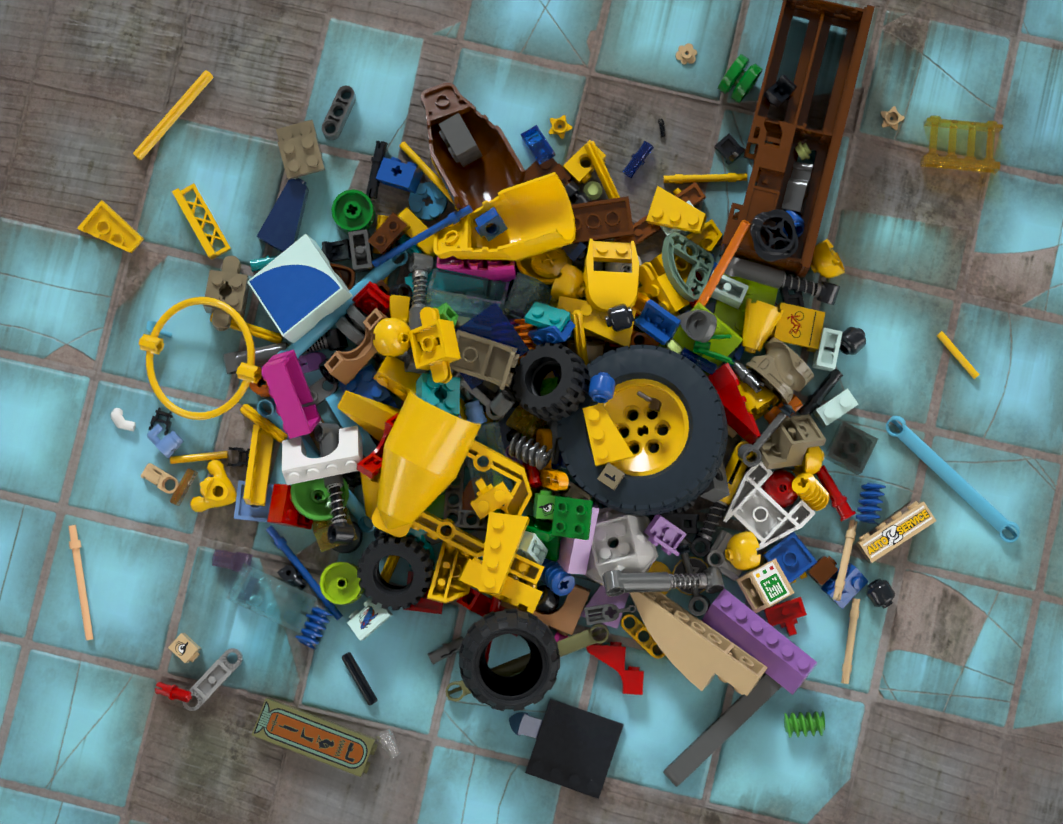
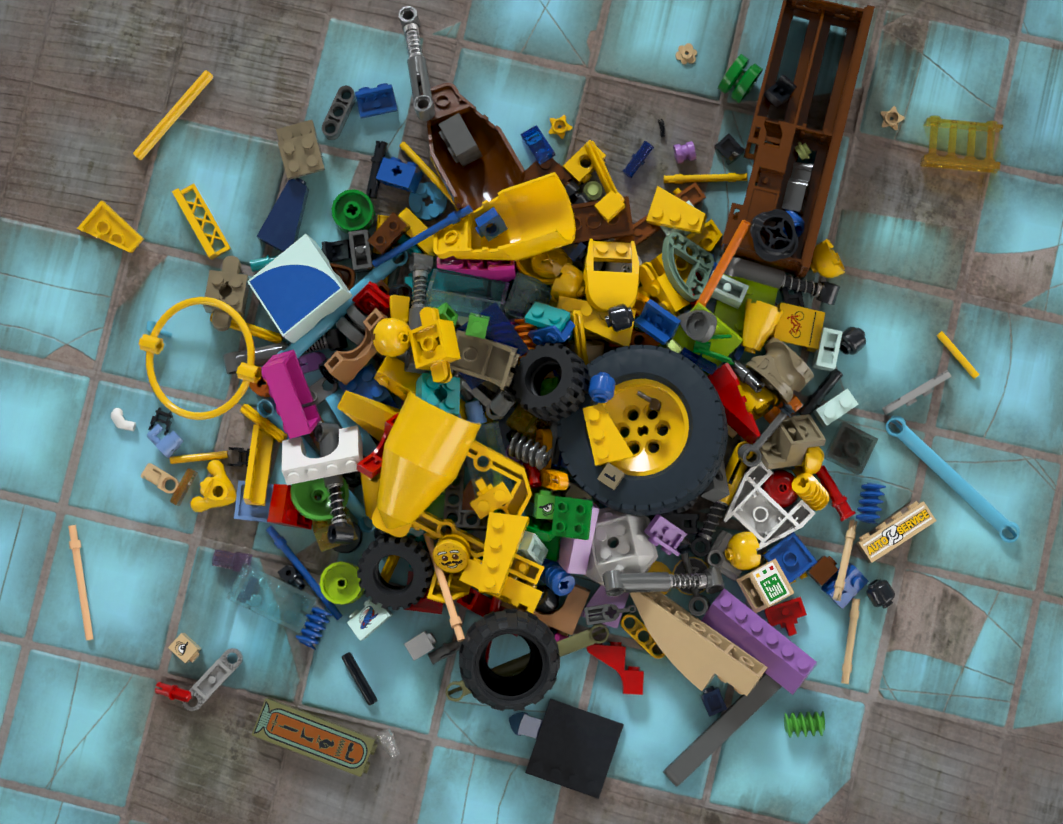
(376, 100): none -> blue bracket
(417, 64): none -> dark grey piece
(420, 645): none -> light grey brick
(451, 553): none -> yellow head
(455, 620): none -> light nougat bar
(477, 325): none -> bright green brick
(610, 205): none -> yellow brick
(684, 152): none -> medium lavender wheel
(713, 701): none -> dark blue bracket
(923, 389): none -> light grey plate

